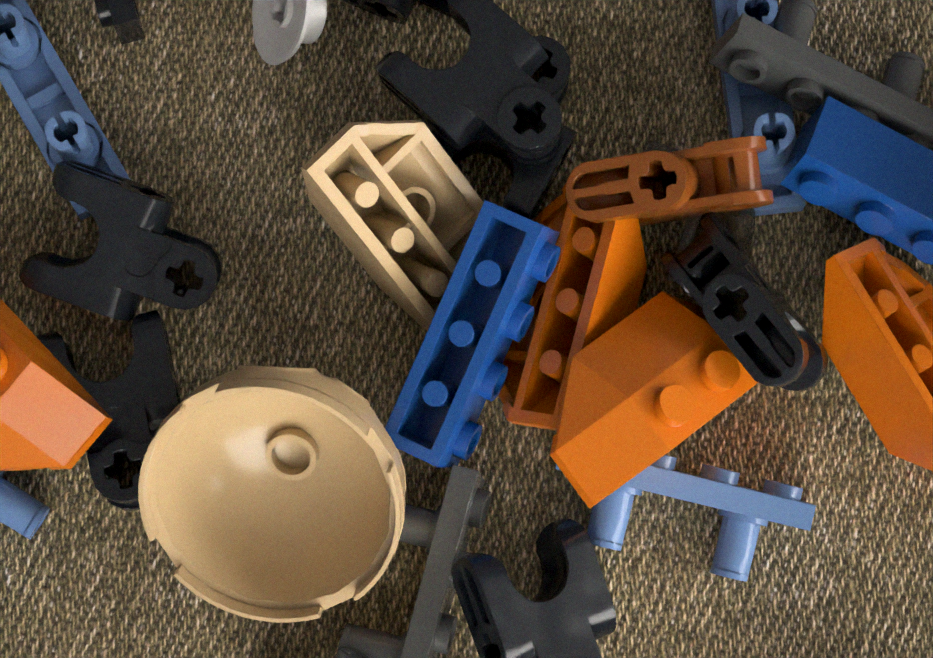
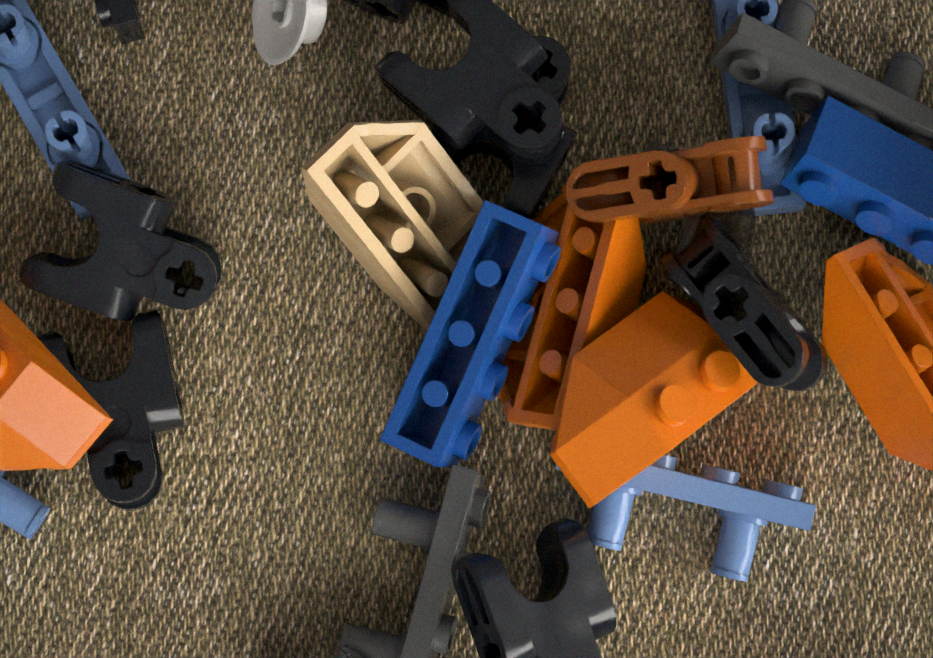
(274, 493): tan rock -> none

